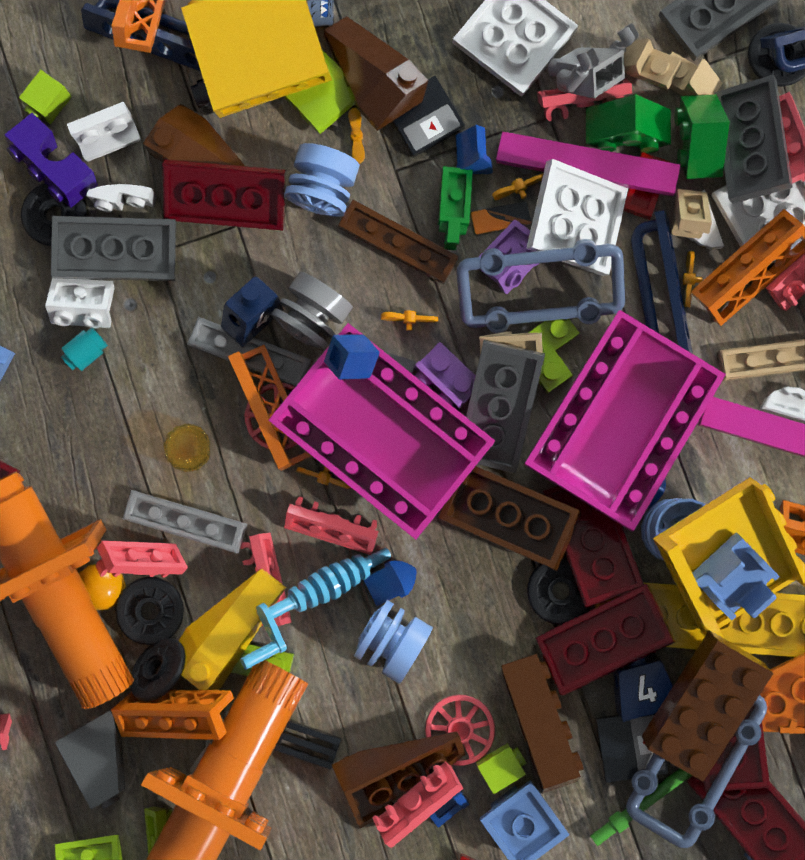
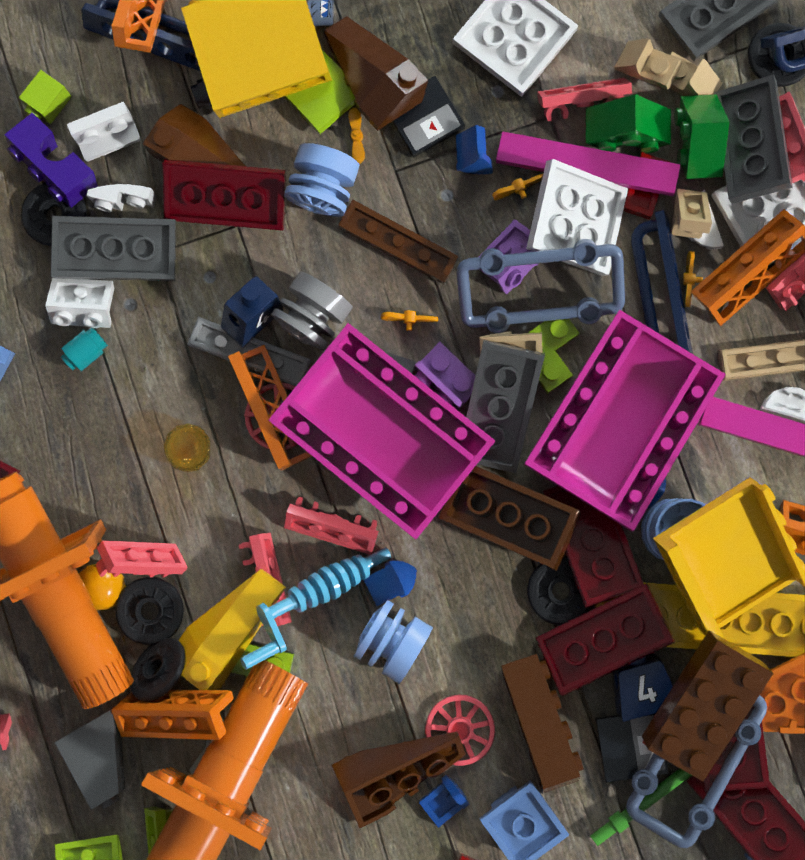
(185, 521): light grey tile -> none
(308, 744): black tile -> none
(323, 477): light orange piece -> none
(351, 356): blue panel -> none
(417, 804): coral plate -> none
(454, 204): green hinge -> none
(500, 217): sticker -> none
(502, 767): lime brick -> none
(593, 70): light grey torso -> none
(736, 578): medium blue panel -> none

